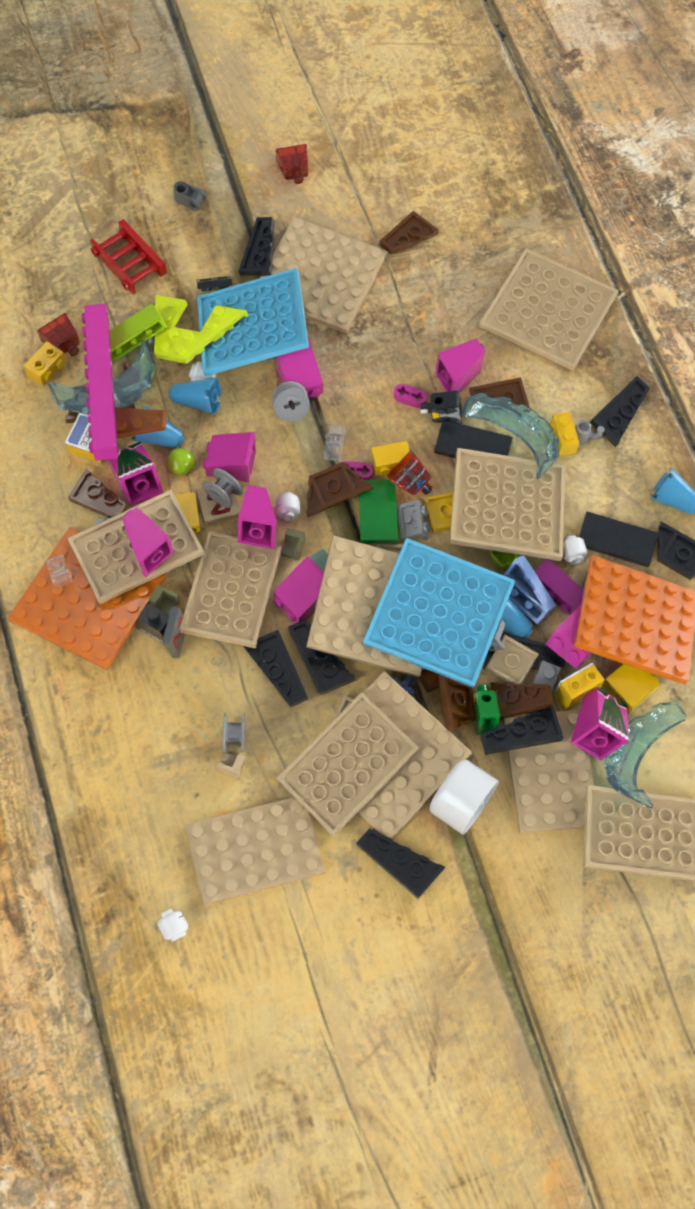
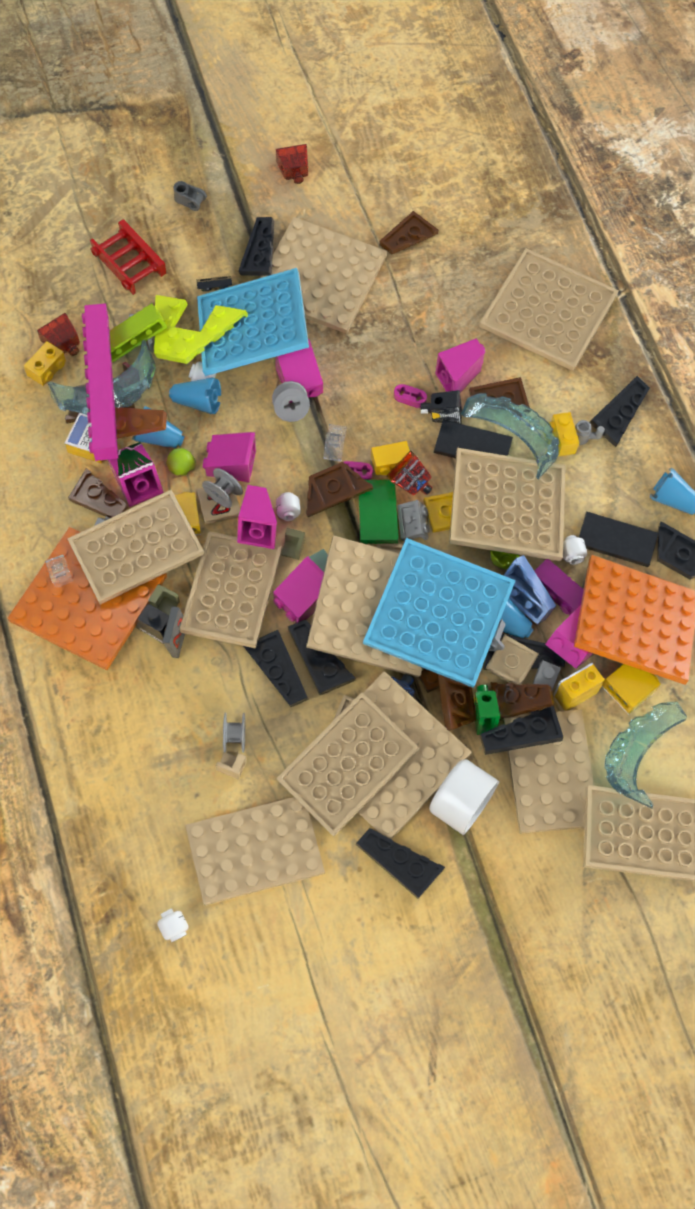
(147, 540): dark pink slope -> none
(601, 724): dark pink slope -> none

